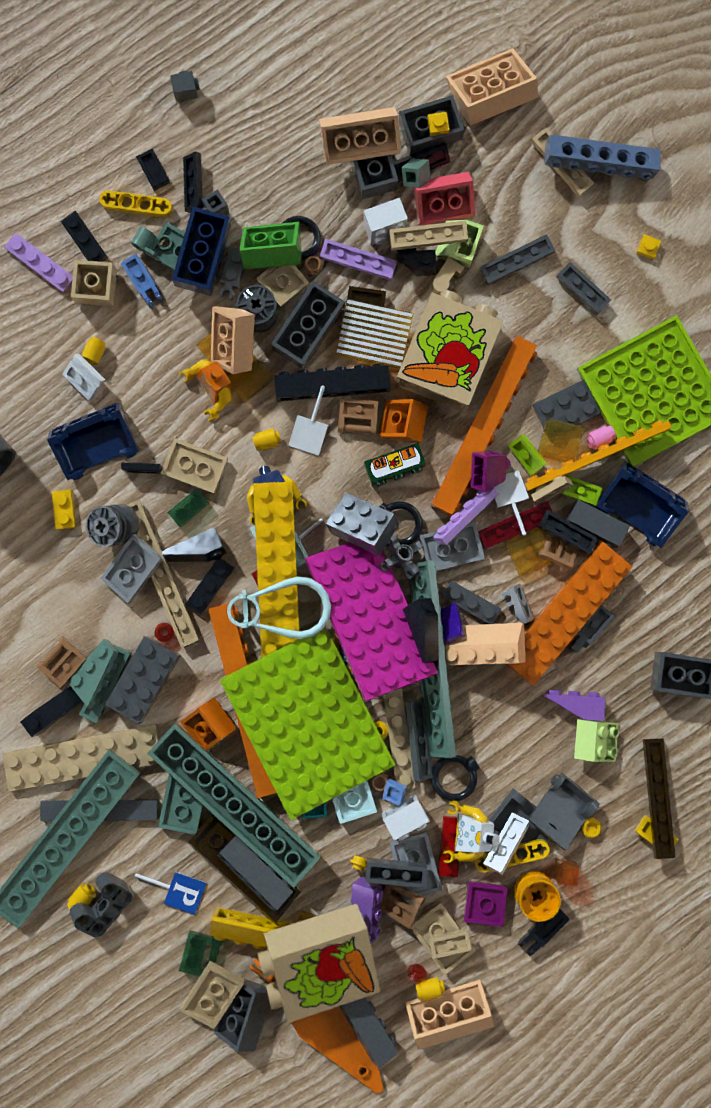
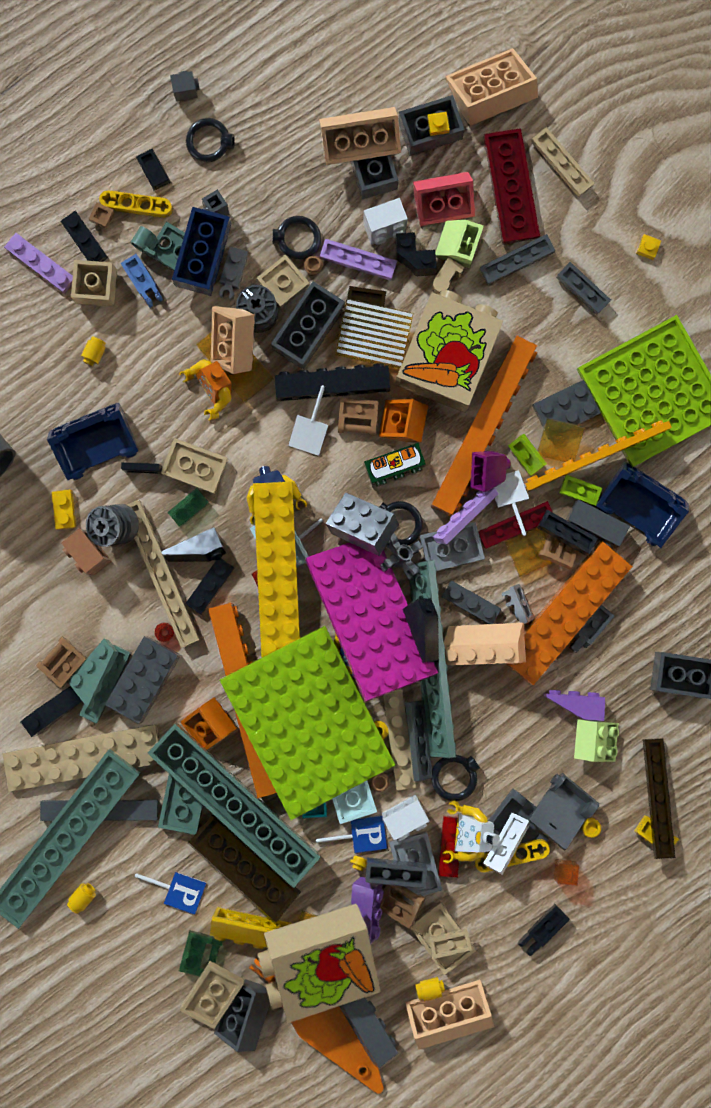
(83, 376): white plate -> none
(89, 556): none -> nougat brick
(101, 215): none -> medium nougat plate
(108, 908): dark grey beam -> none
(131, 568): light grey plate -> none
(192, 181): black plate -> none
(227, 140): none -> black piece
(255, 873): dark grey brick -> none
(266, 439): yellow brick -> none
(271, 245): bright green slope -> none
(284, 632): light aqua animal -> none
(367, 834): none -> blue piece
(394, 792): medium blue plate -> none
(416, 173): sand green brick -> none
(417, 973): clear red plate -> none
(428, 235): tan plate -> none
(437, 156): black plate -> none
(451, 623): dark purple tile -> none
(485, 903): magenta plate -> none
(511, 186): none -> dark red plate
(538, 906): light orange wheel -> none
(548, 492): tan plate -> none
(594, 150): sand blue brick -> none
(600, 437): bright pink brick -> none

